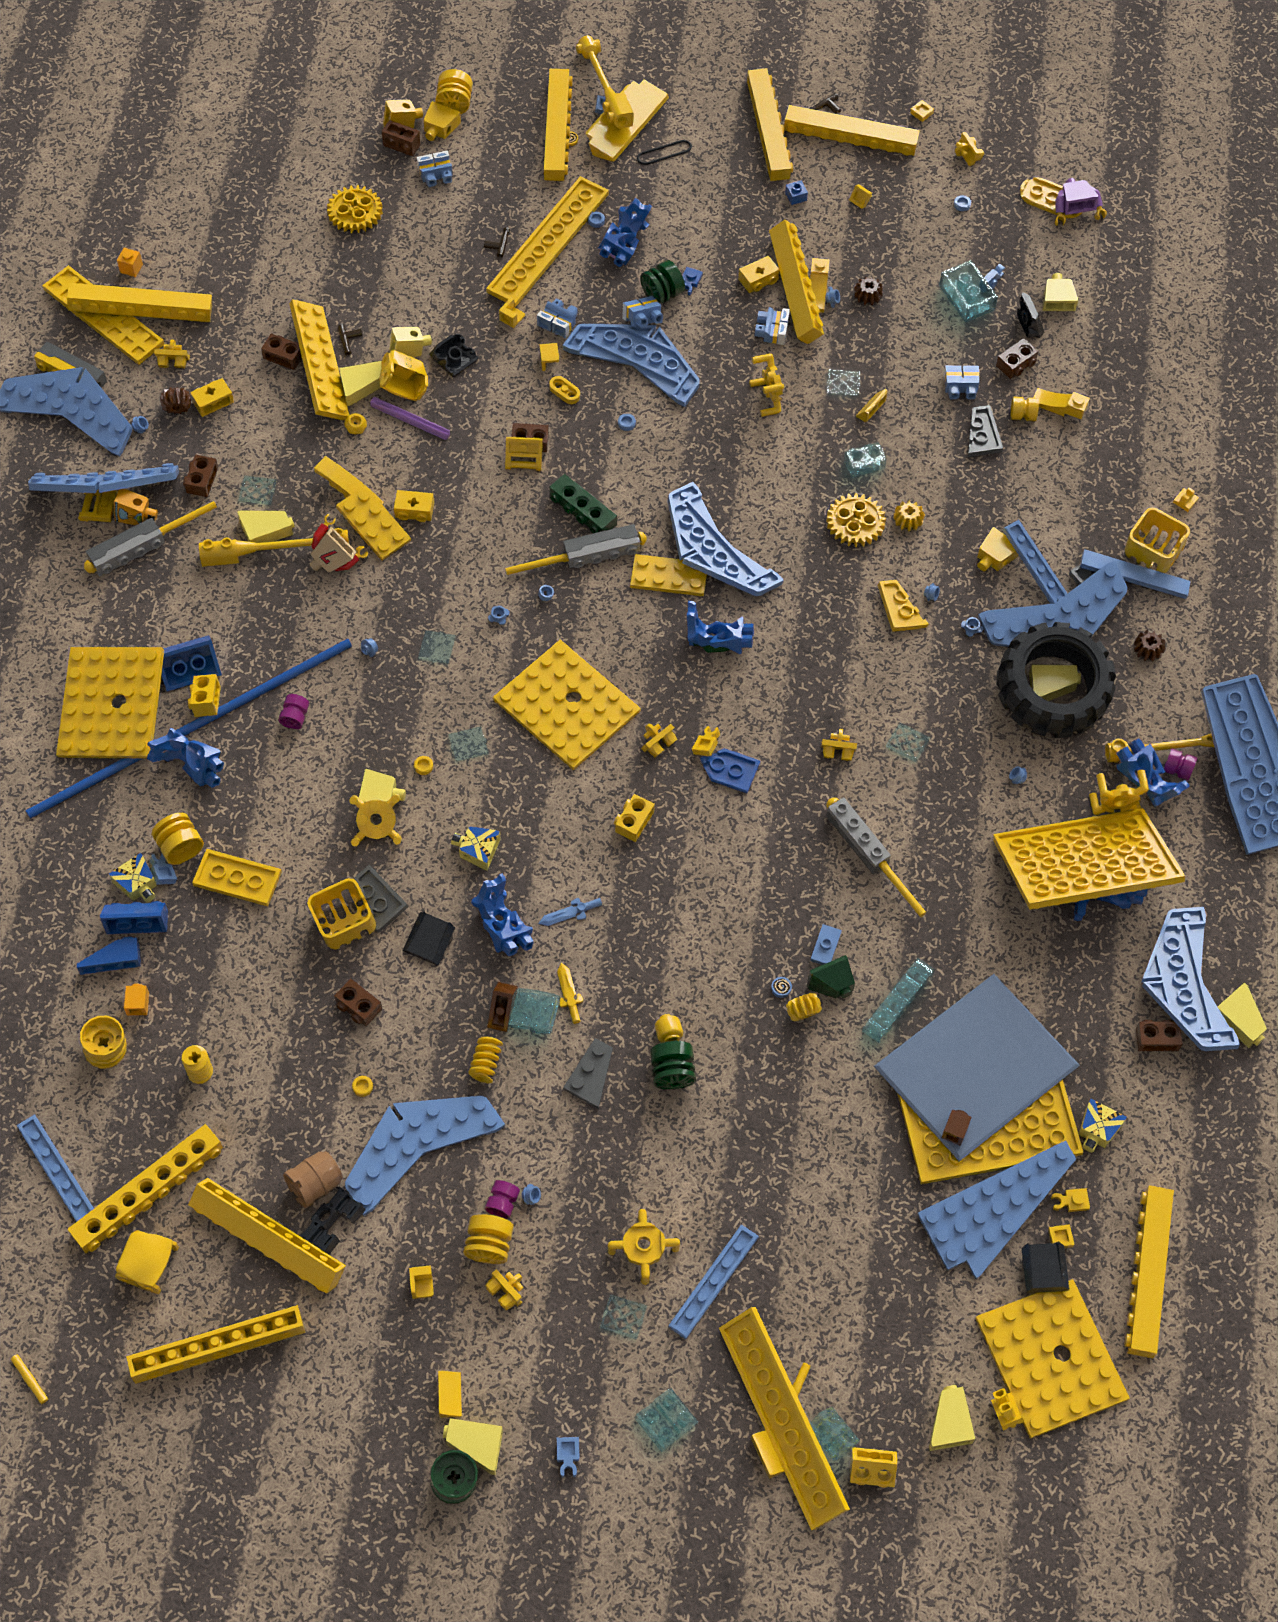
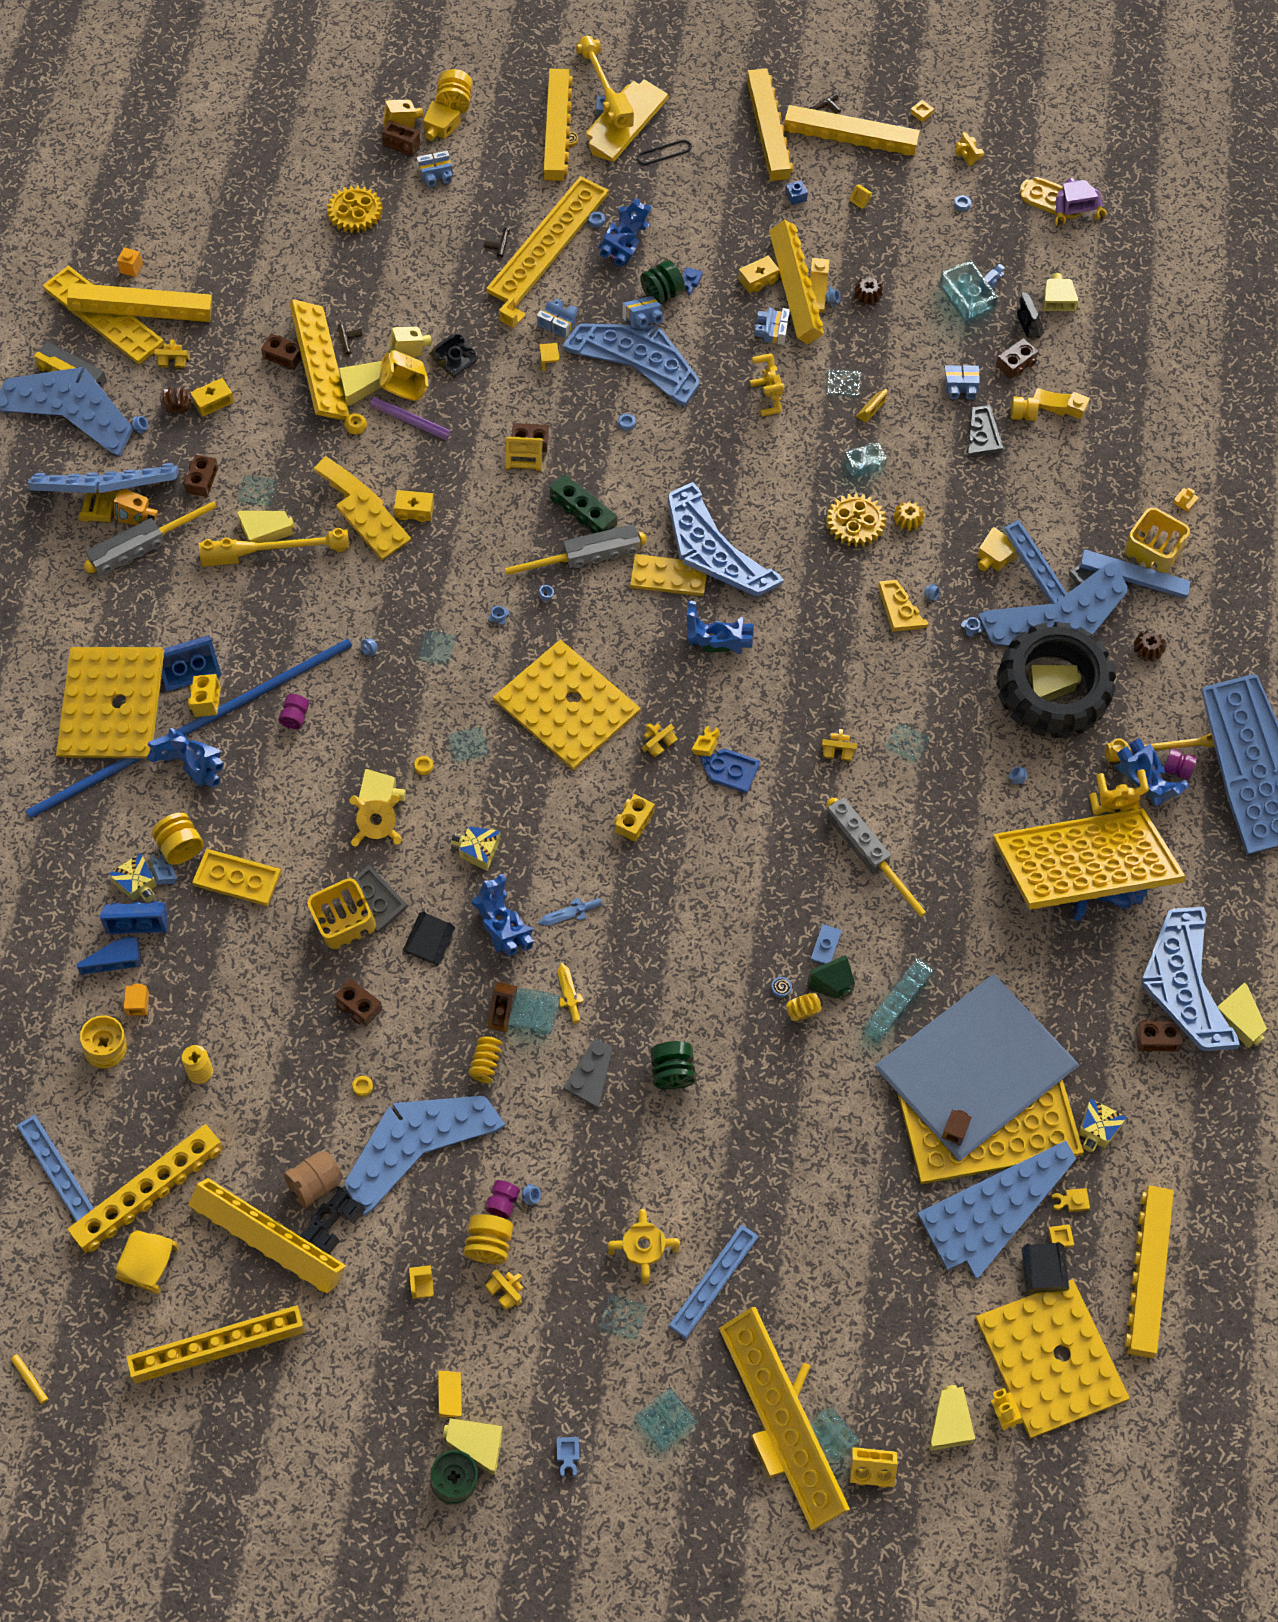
(332, 550): tan torso -> none
(565, 390): yellow plate -> none
(668, 1028): yellow head -> none

